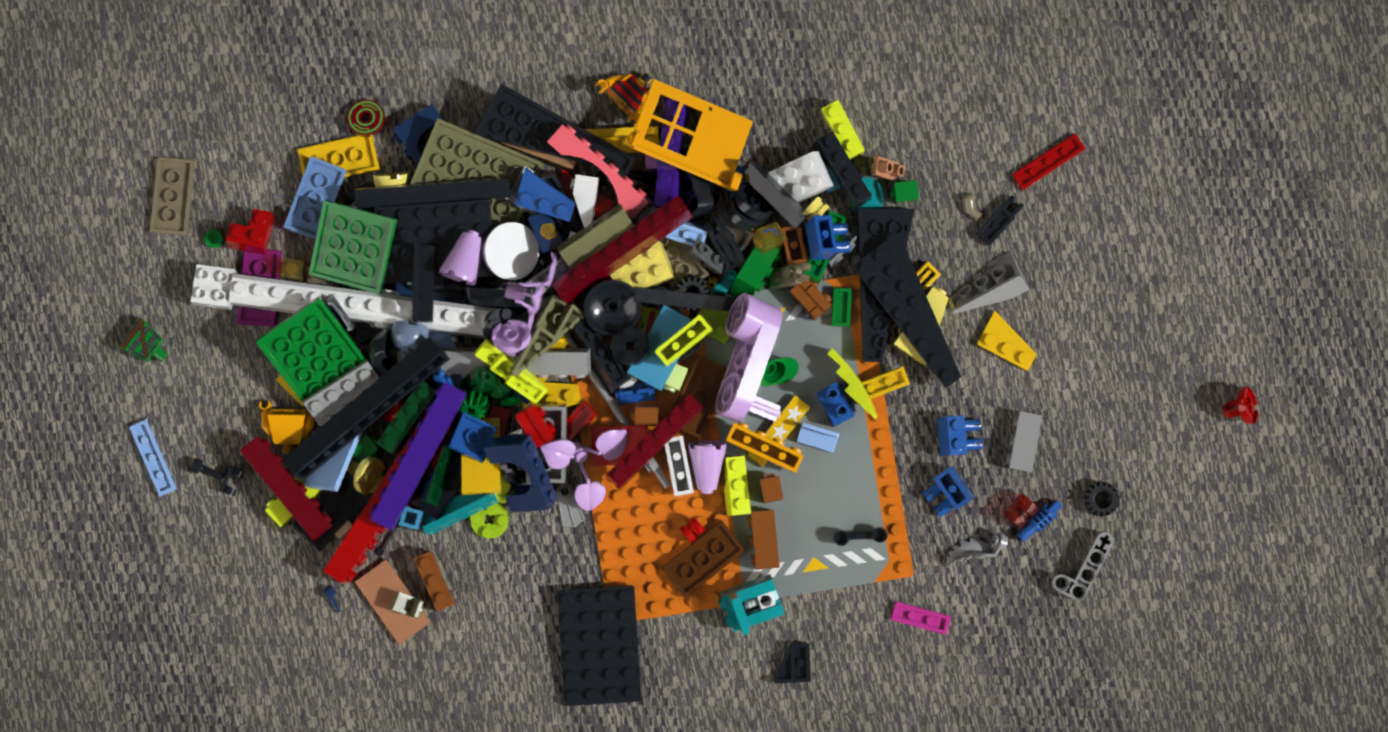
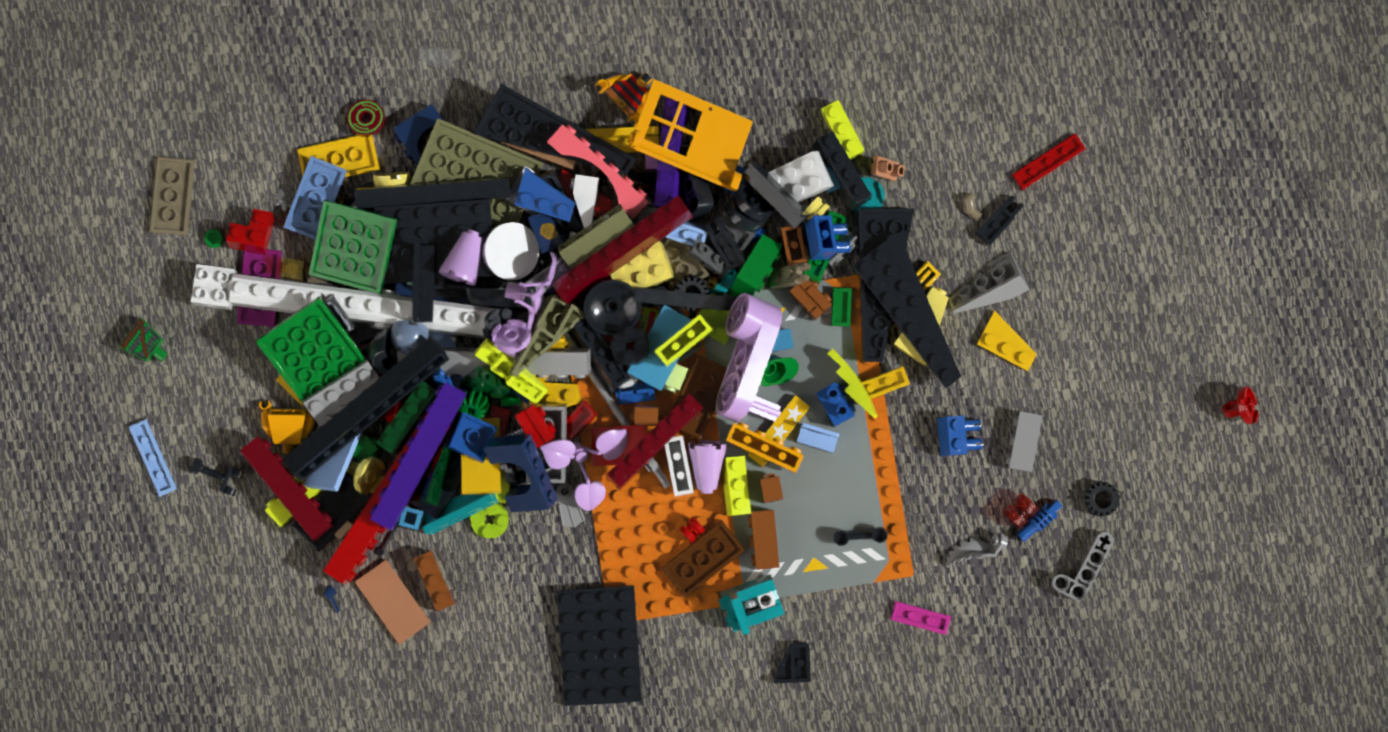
(407, 605): bracket -> none
(769, 237): clear yellow brick -> none
(783, 341): none -> dark azure brick
(905, 192): green brick -> none
(953, 487): blue brick -> none

